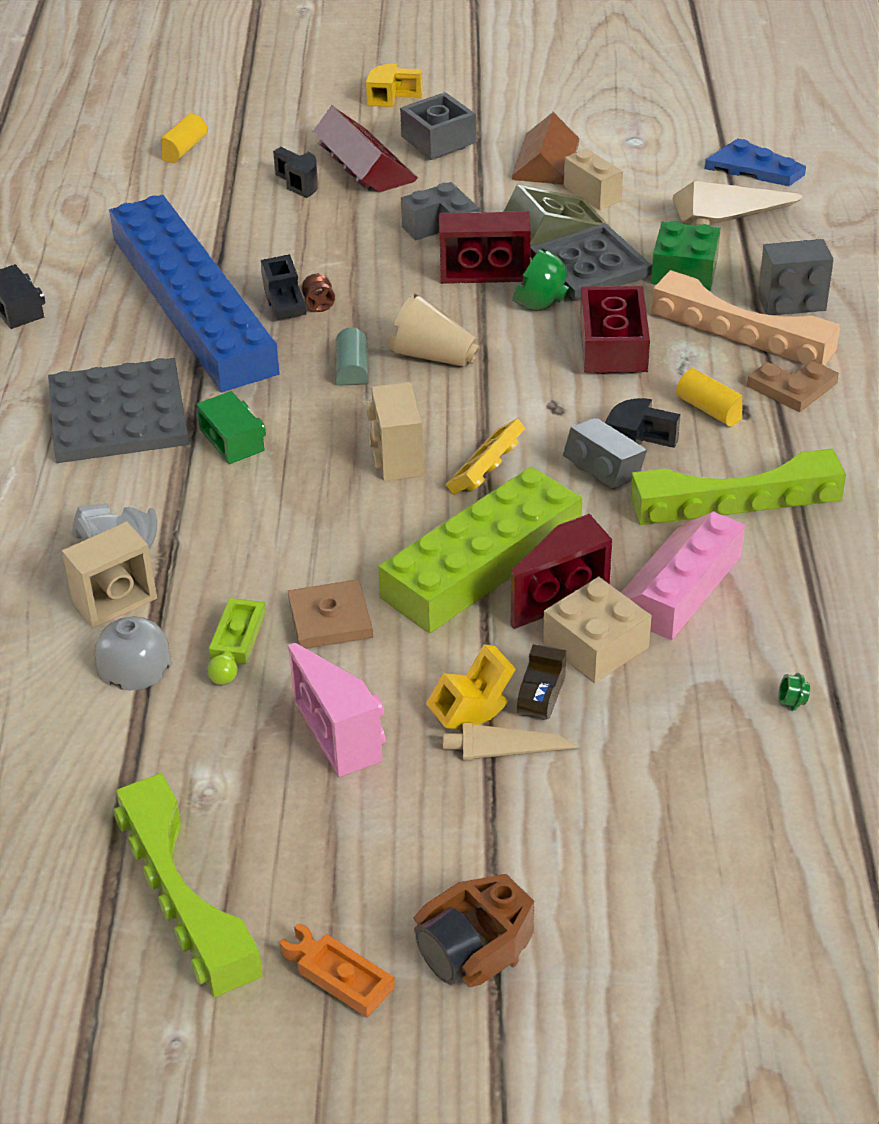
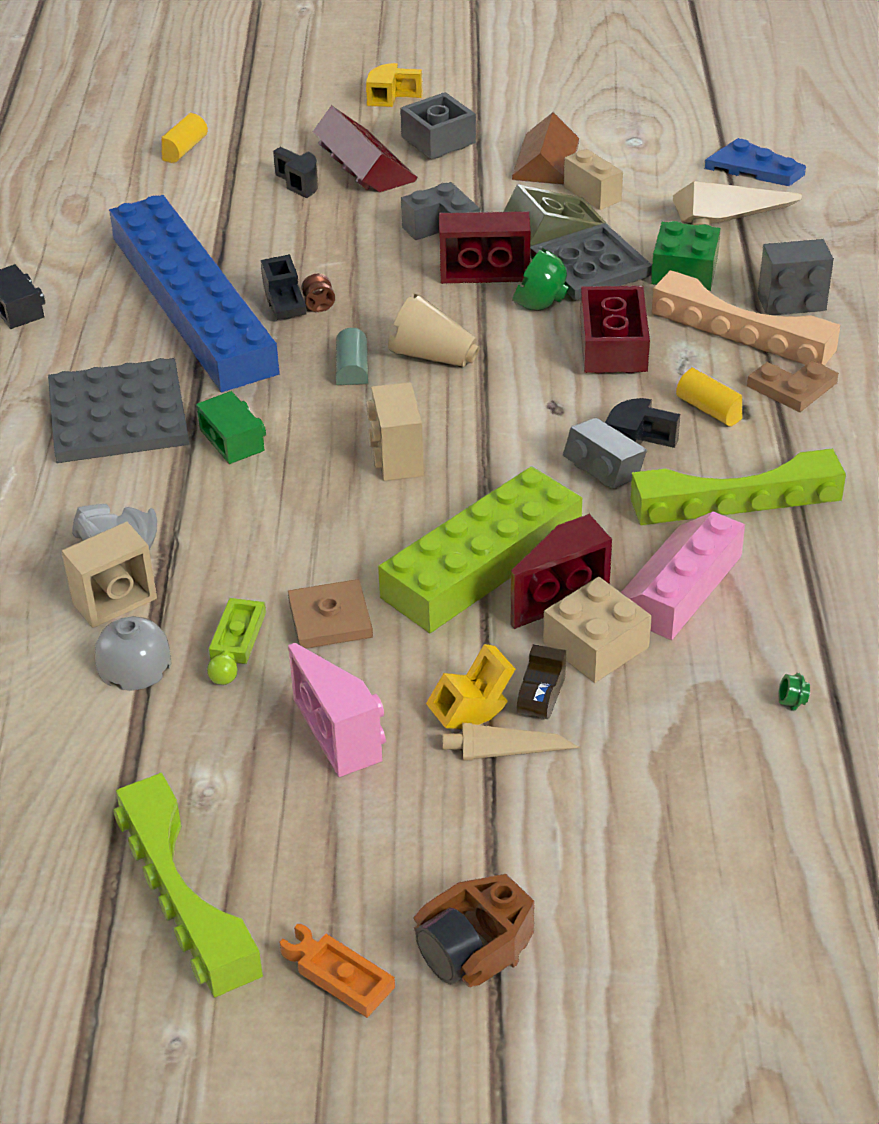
(486, 457): yellow plate -> none

